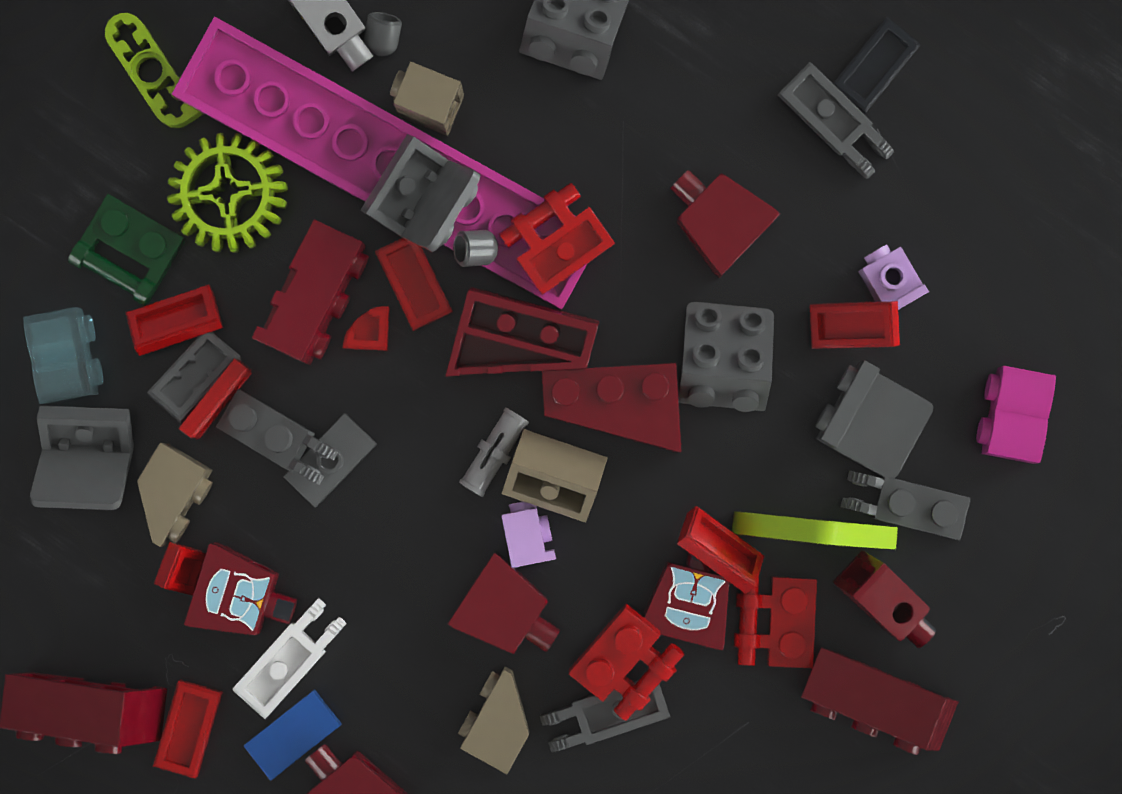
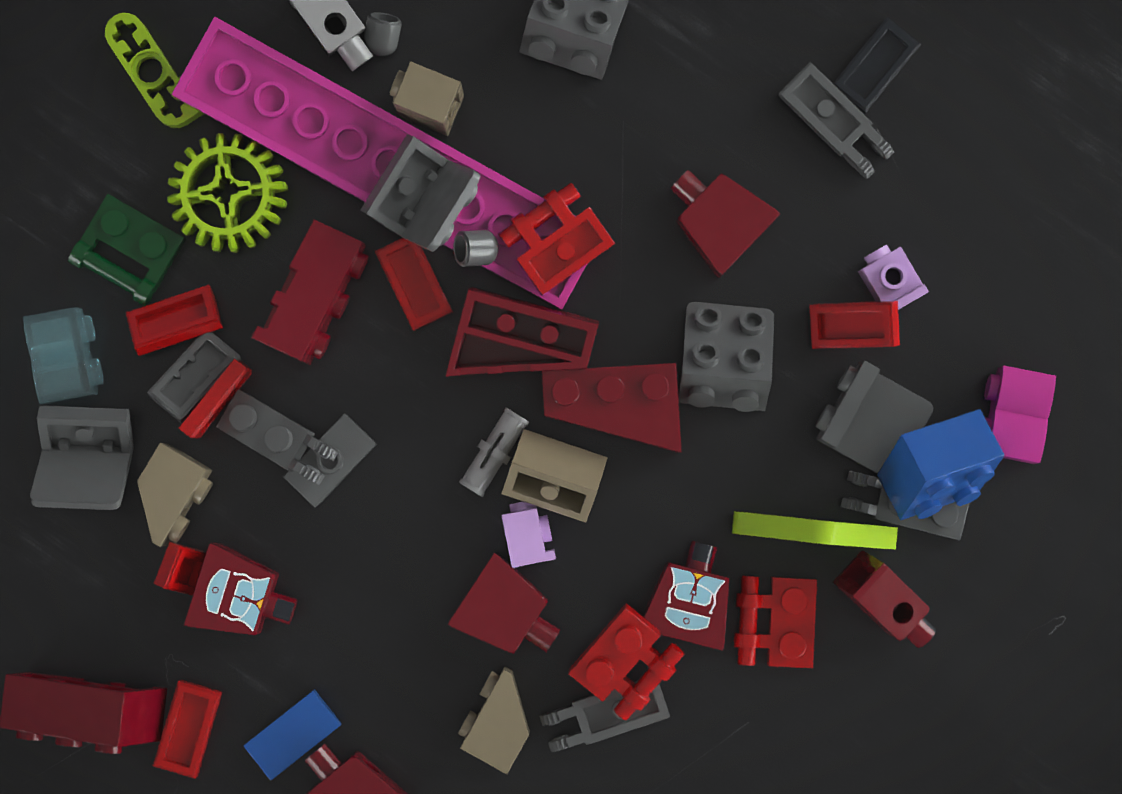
(285, 662): white hinge -> none
(369, 331): red tile -> none
(721, 549): red tile -> none
(878, 702): dark red wedge -> none
(940, 465): none -> blue brick

